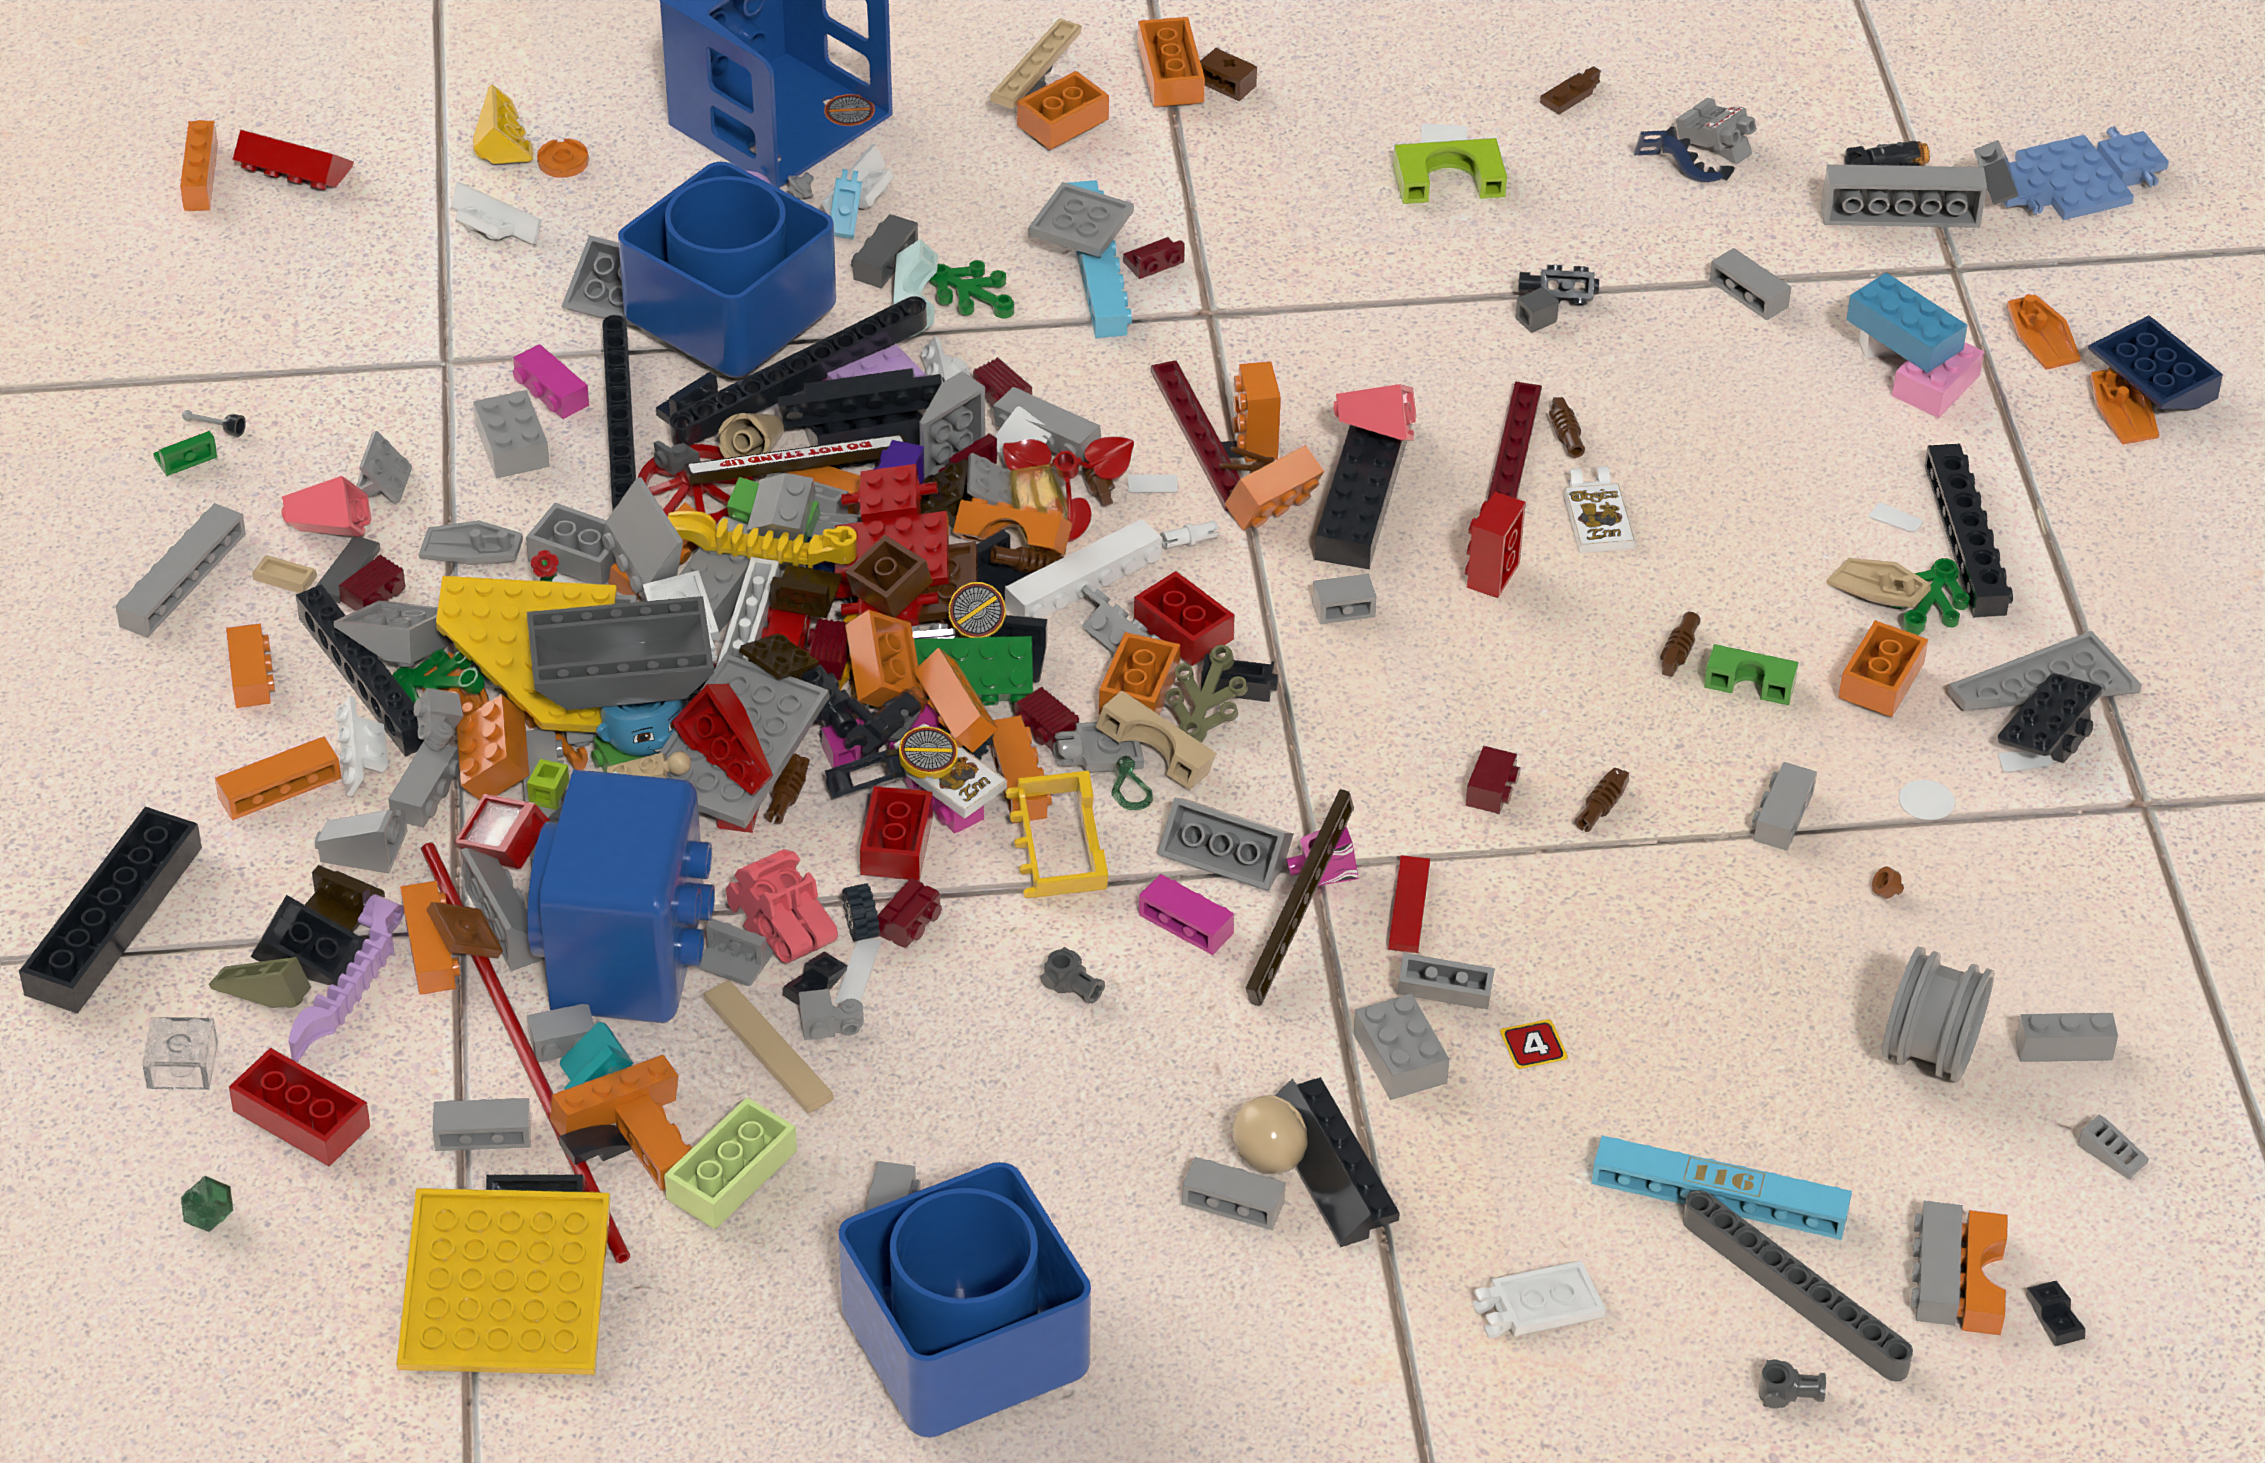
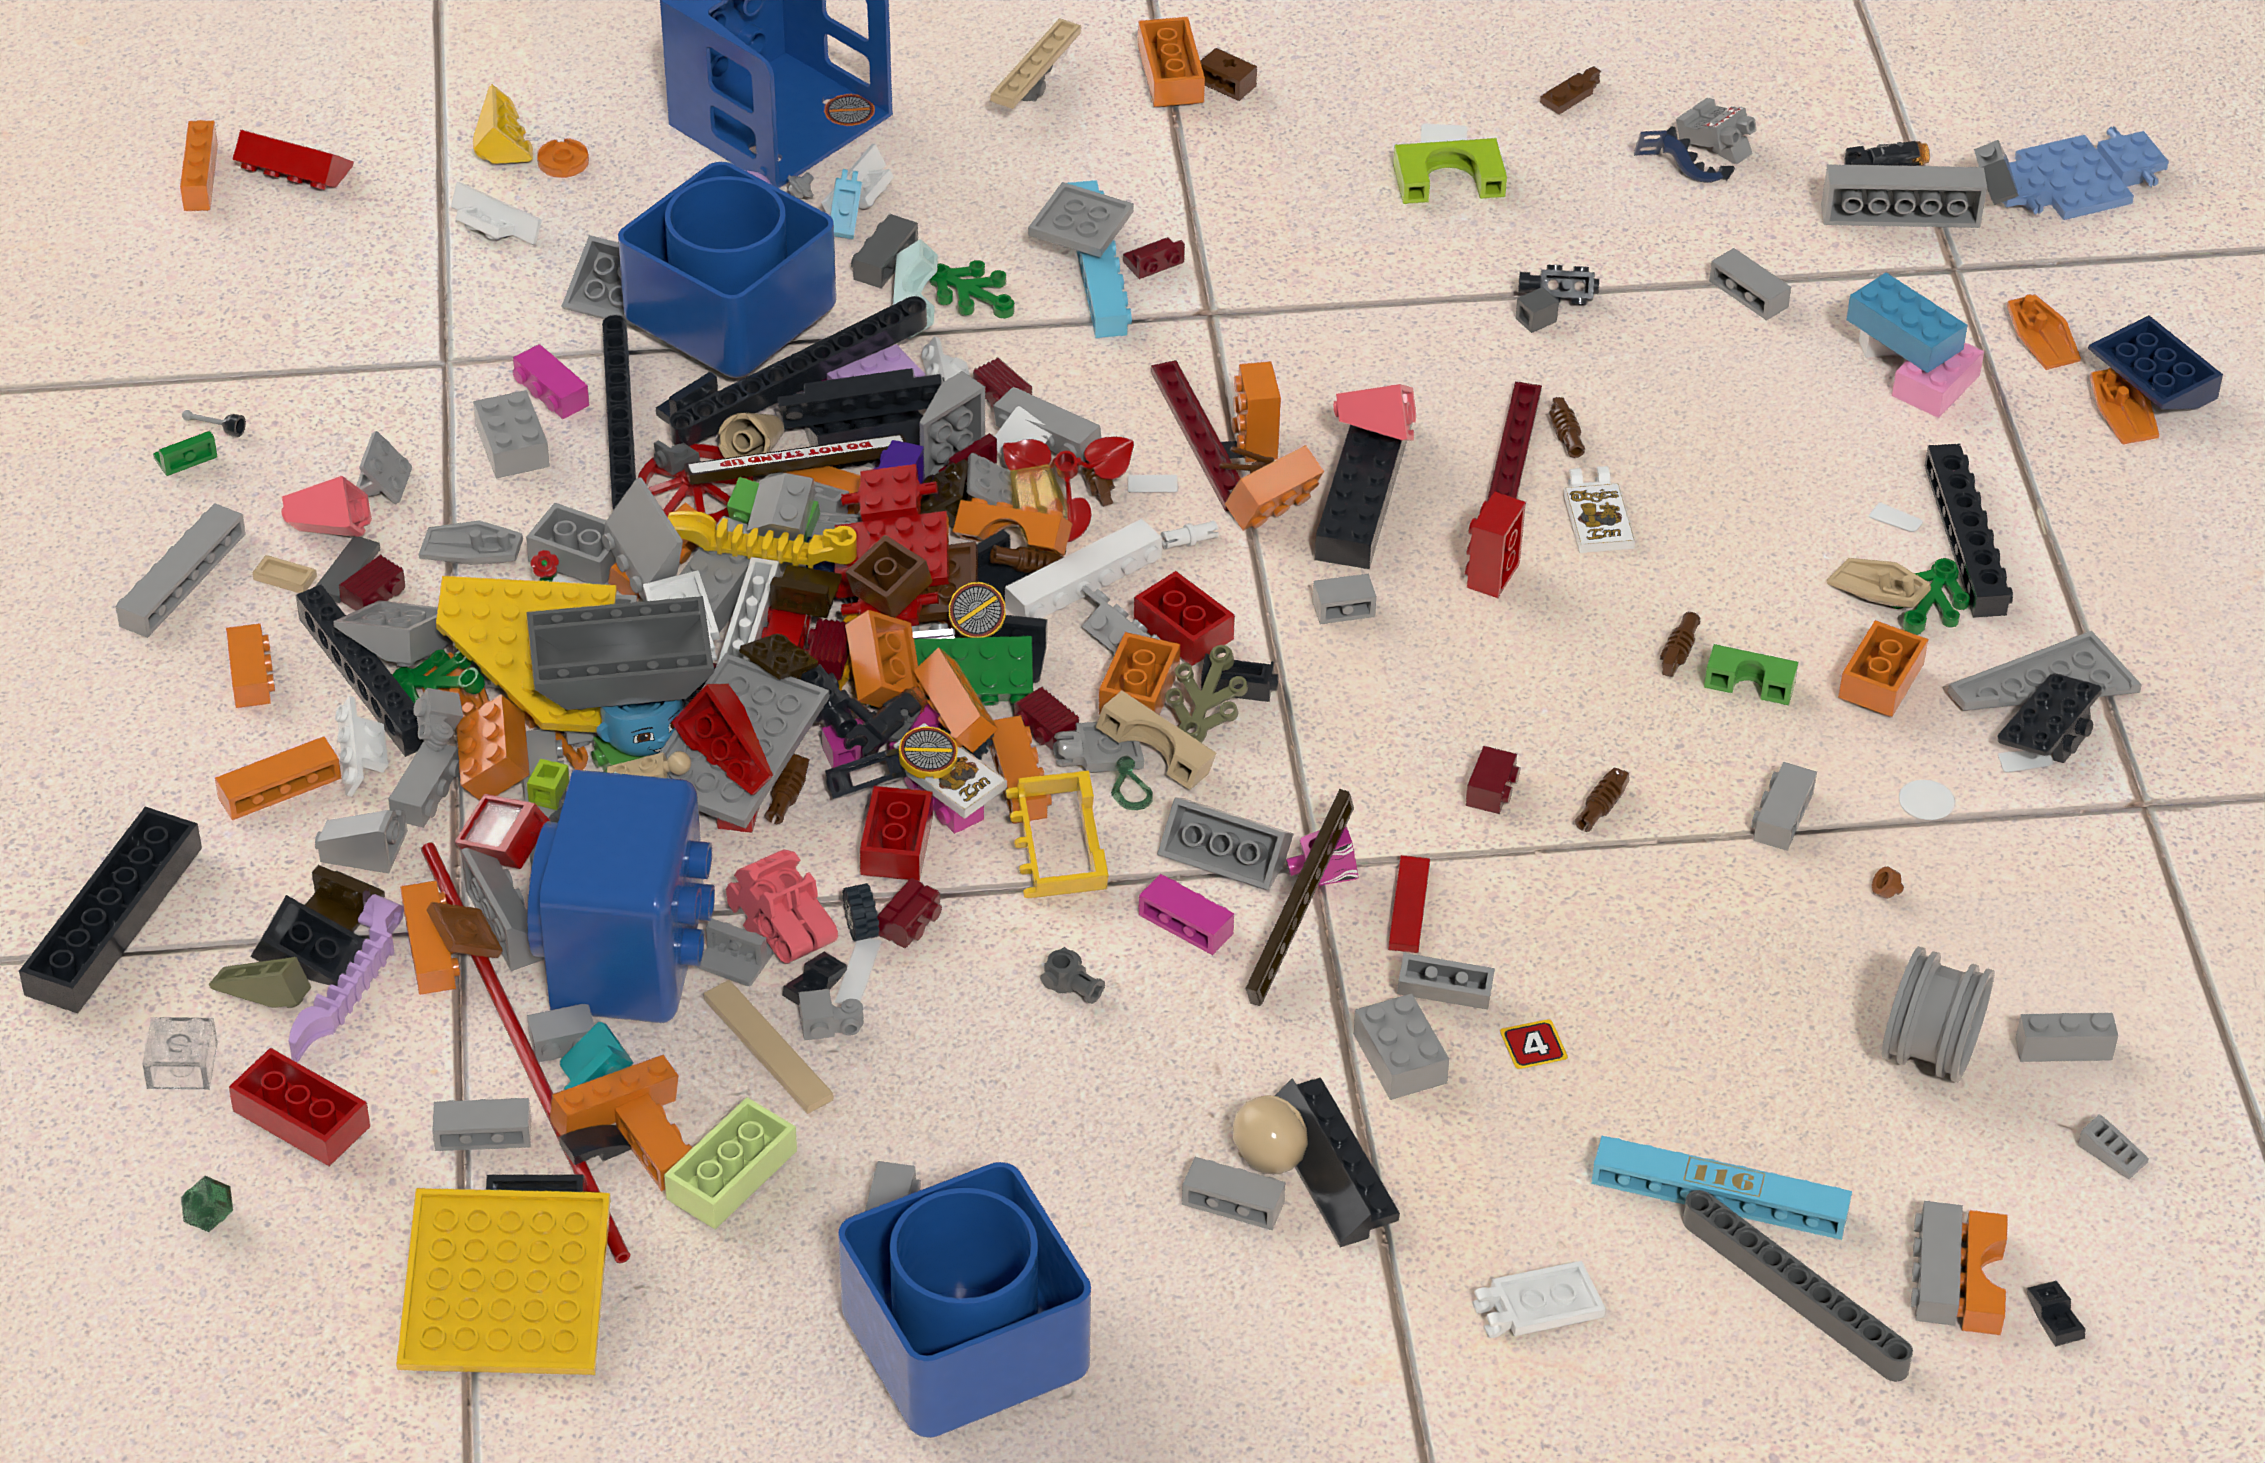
(1062, 110): orange brick -> none
(1783, 1384): dark grey connector -> none

